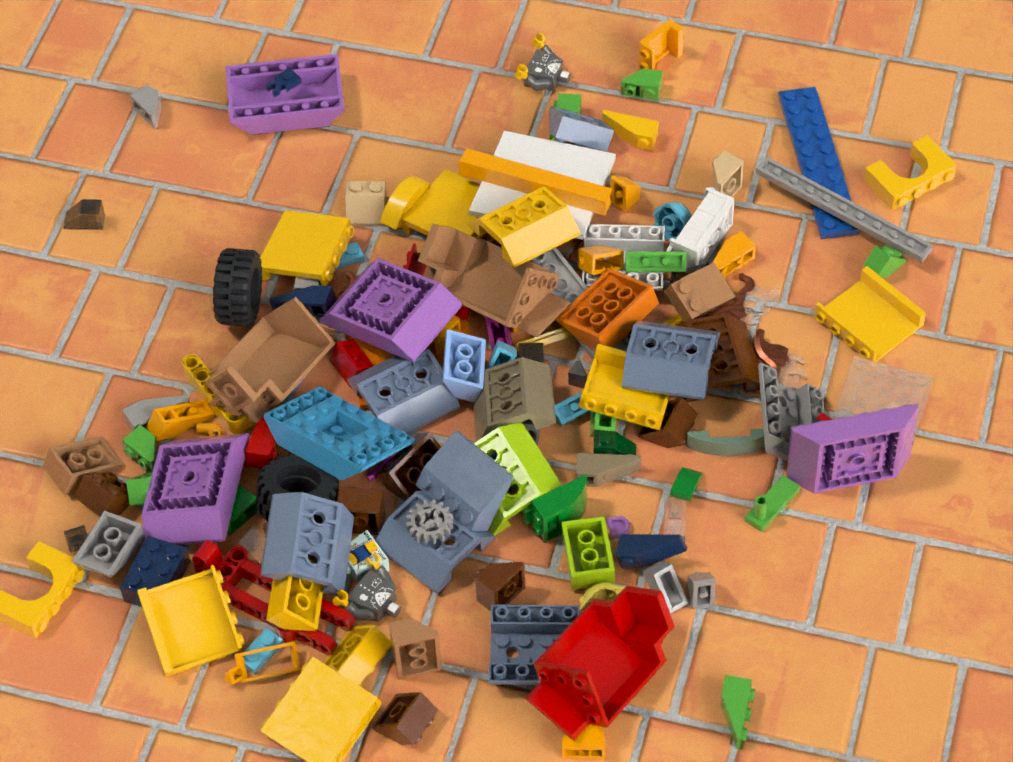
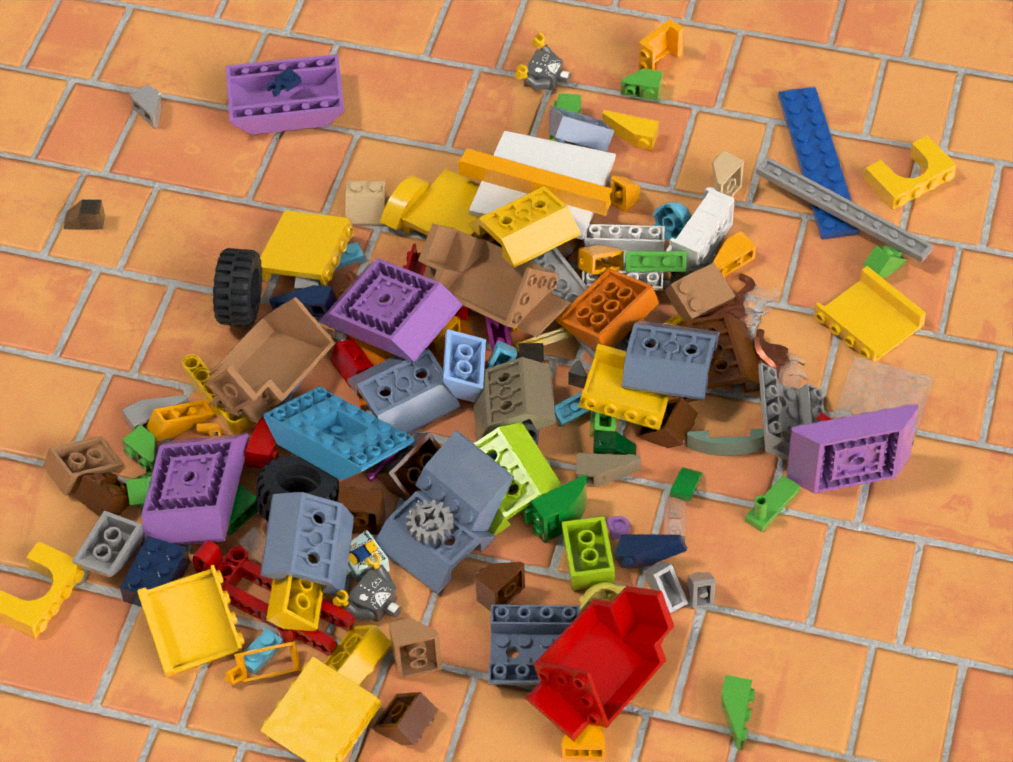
(75, 538): clear smoke plate -> none

